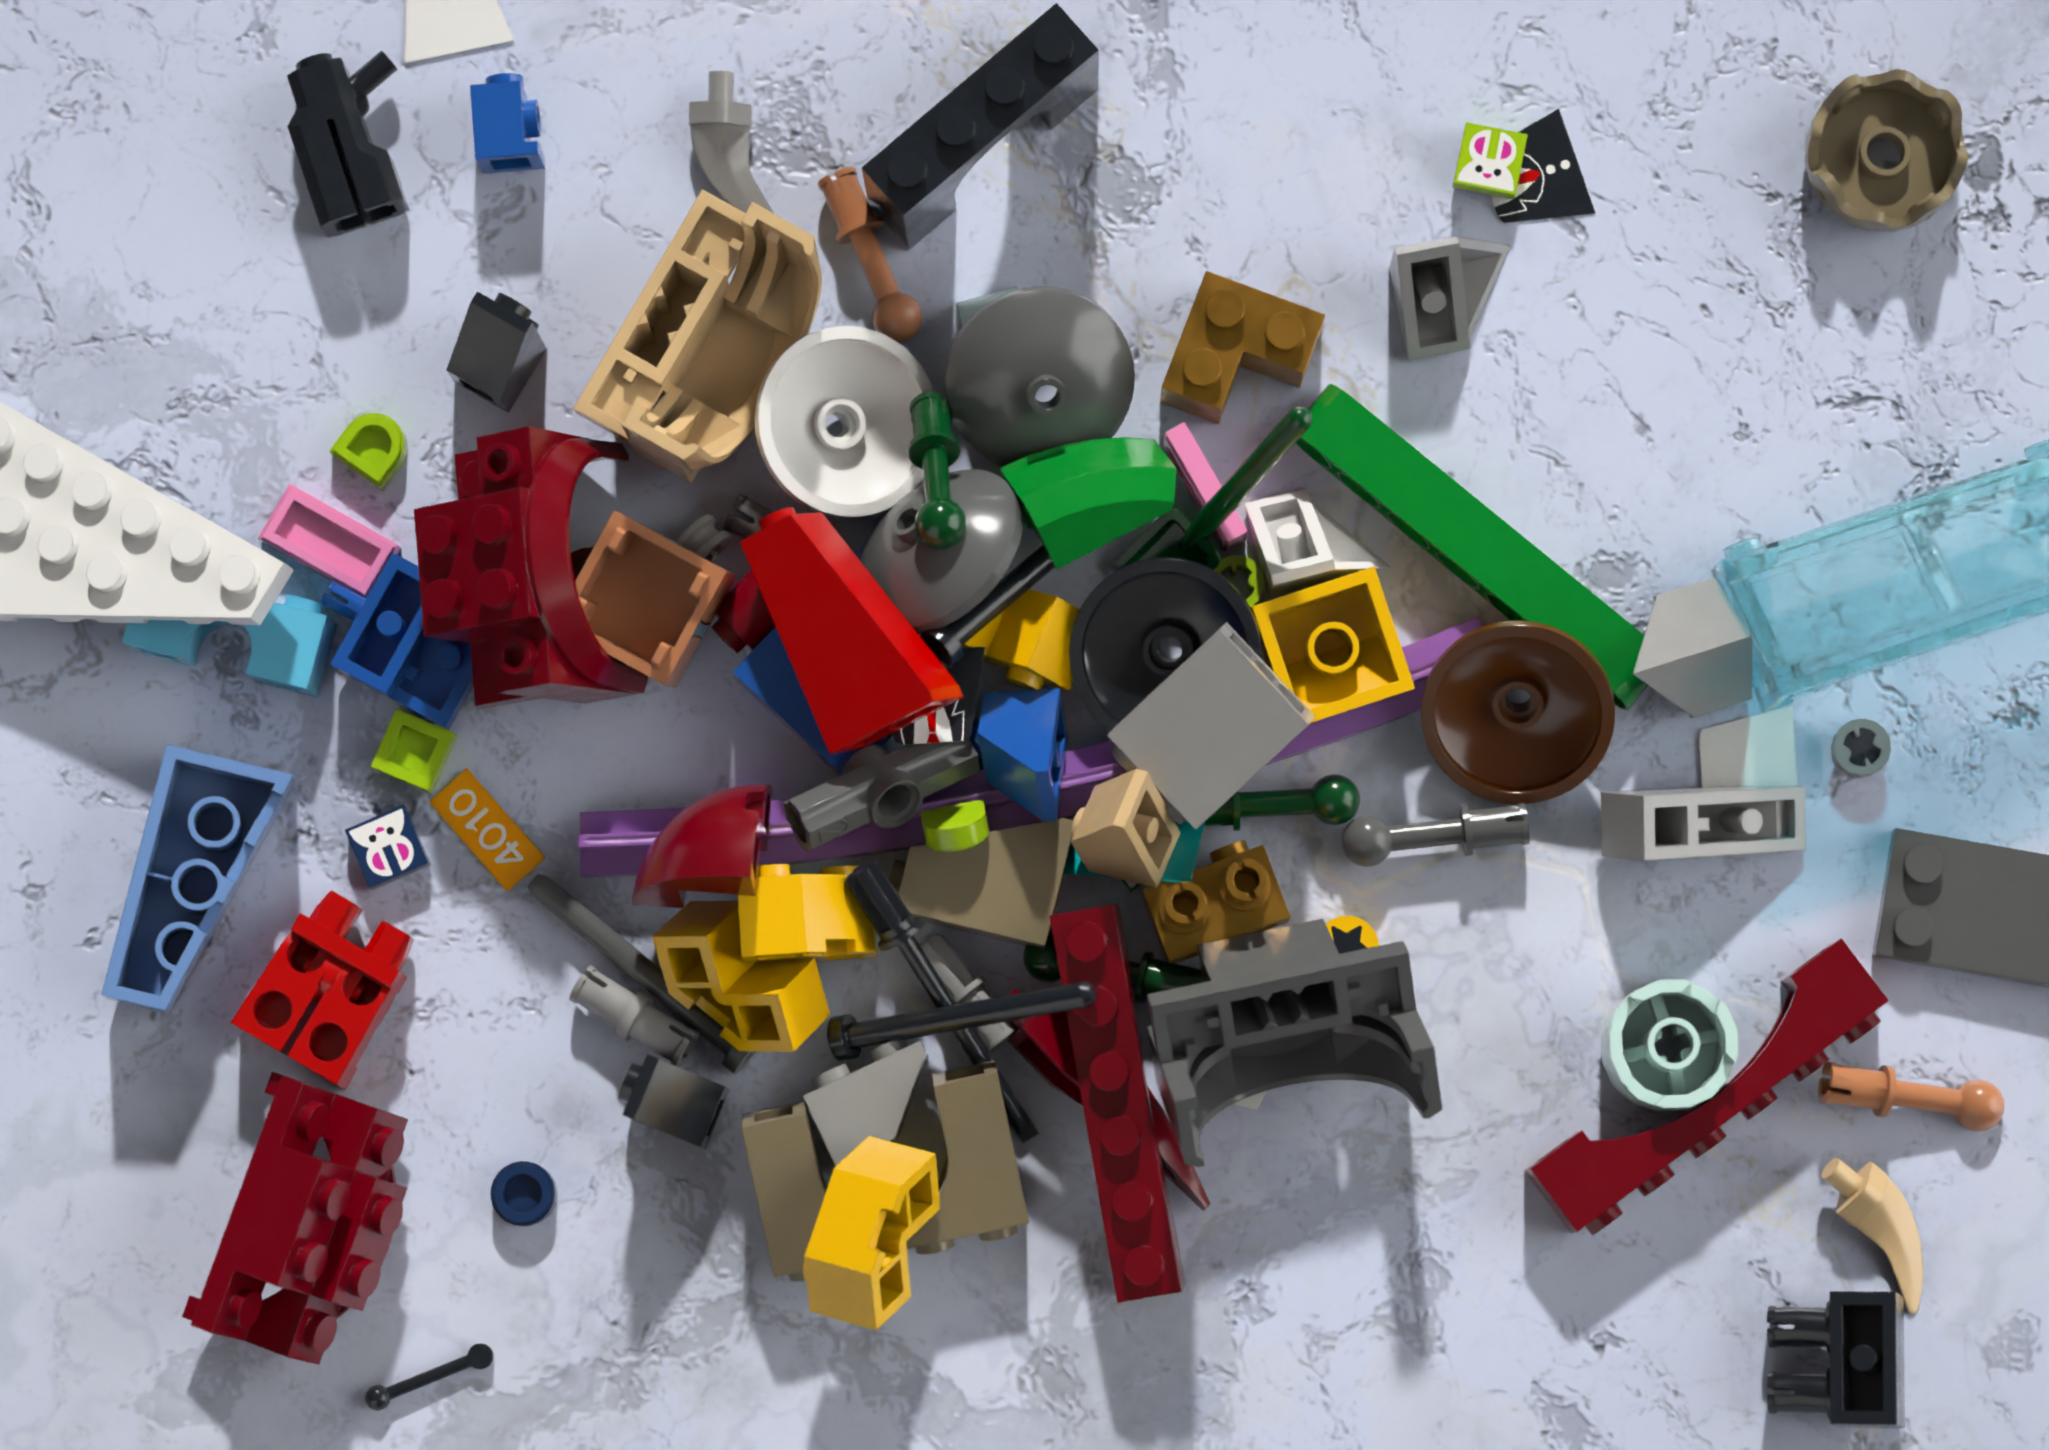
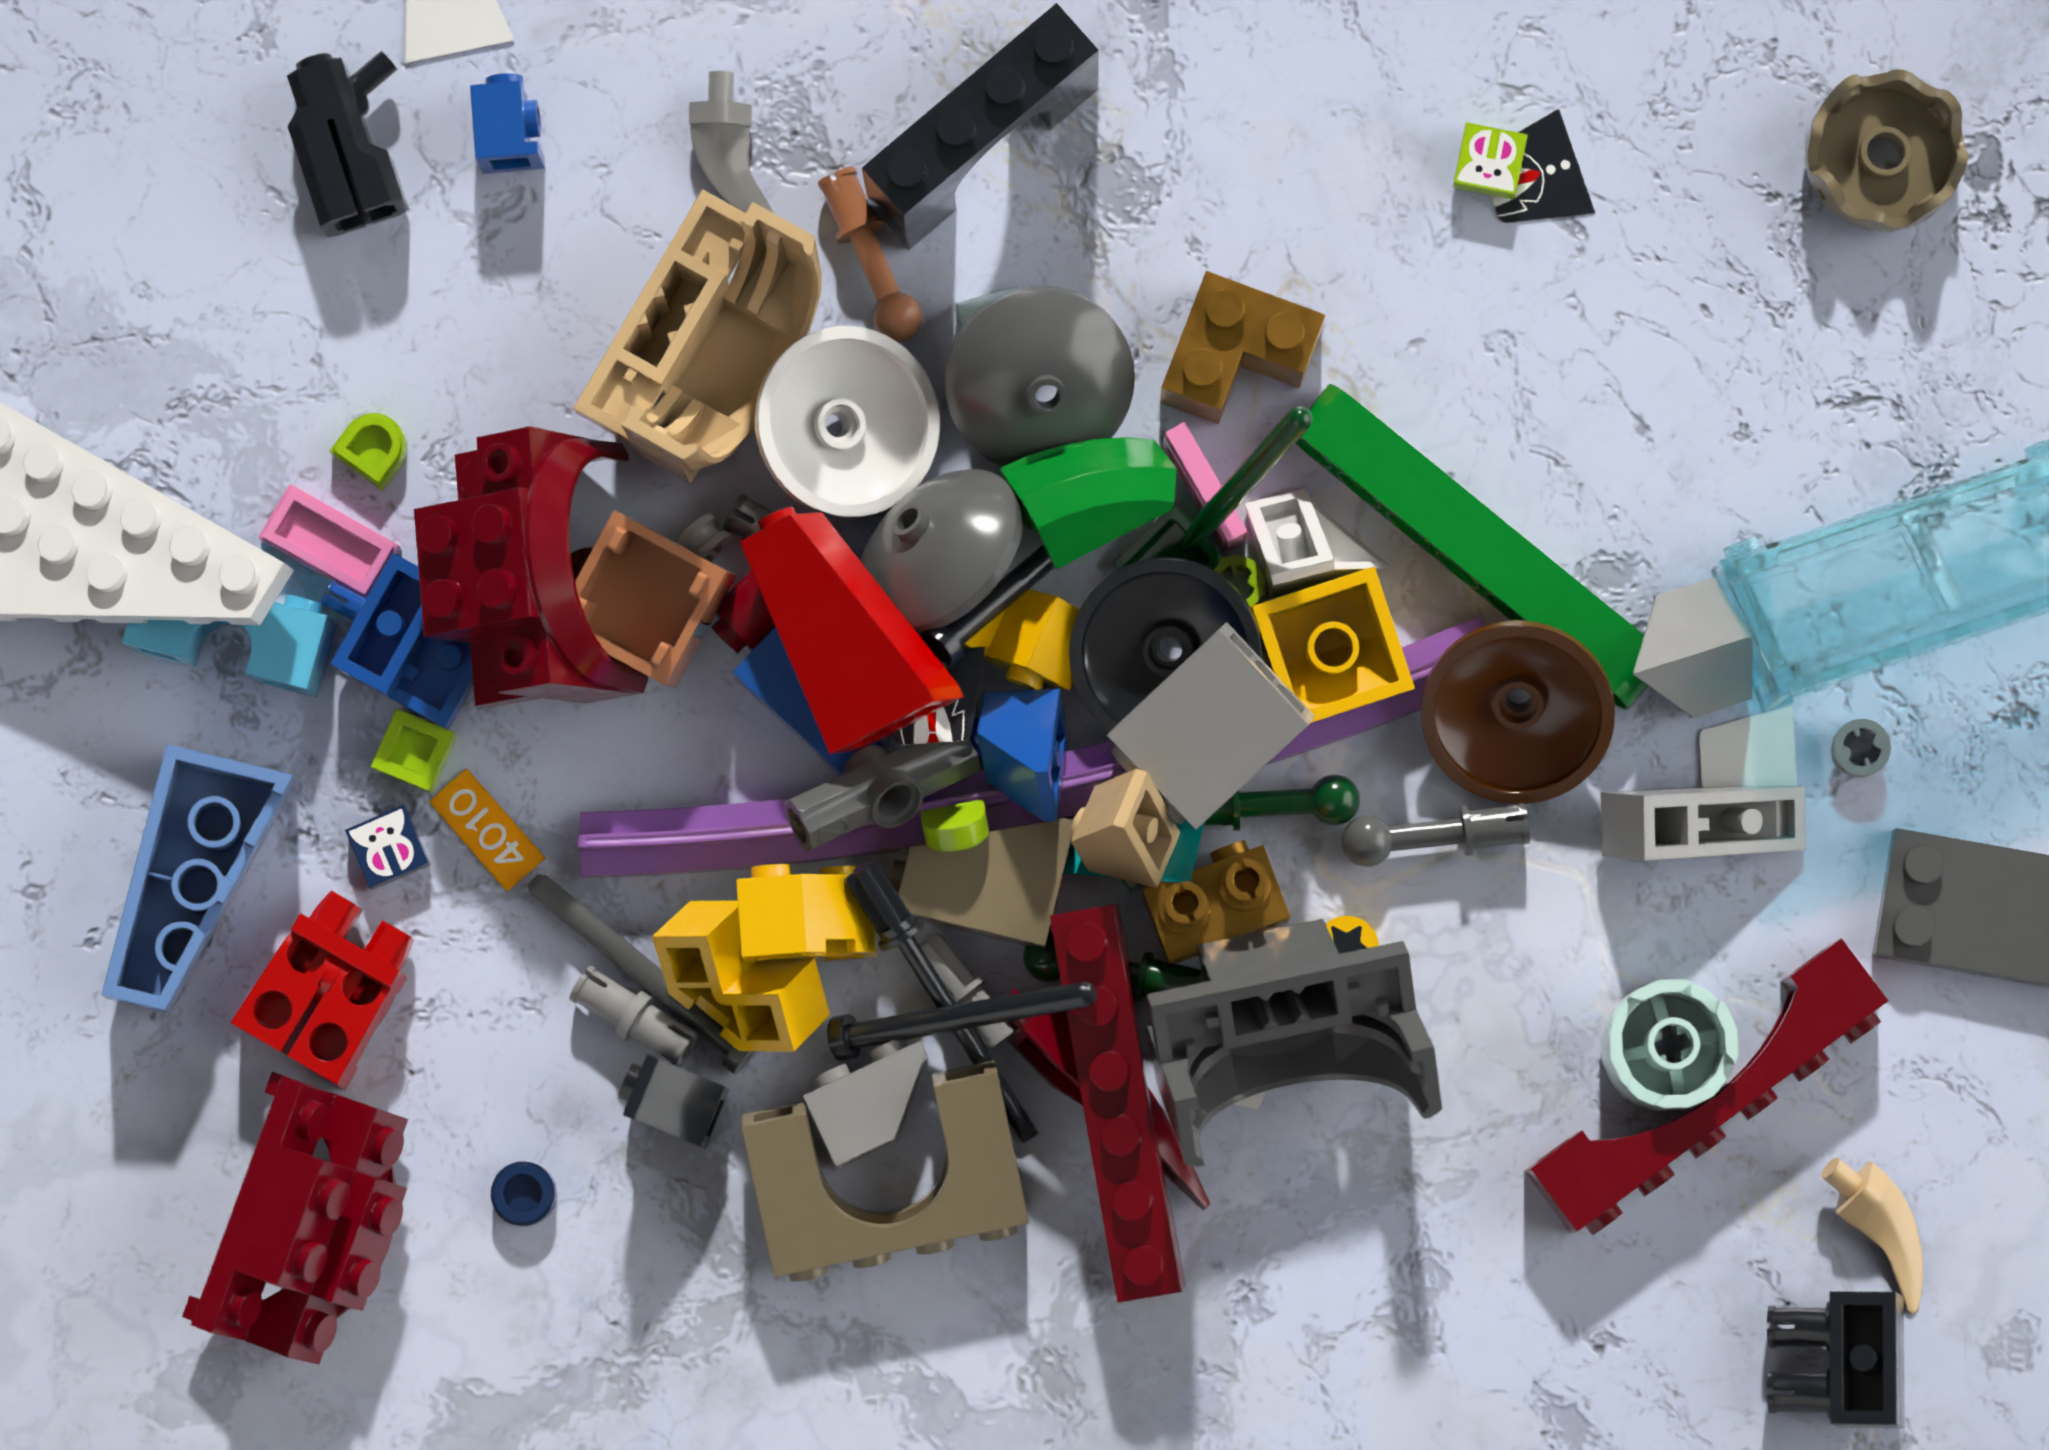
(479, 1356): black hinge -> none
(496, 350): black slope -> none
(708, 848): dark red brick -> none
(858, 1244): yellow brick -> none
(939, 520): dark green pin -> none
(1443, 291): light grey slope -> none
(1975, 1104): nougat pin -> none

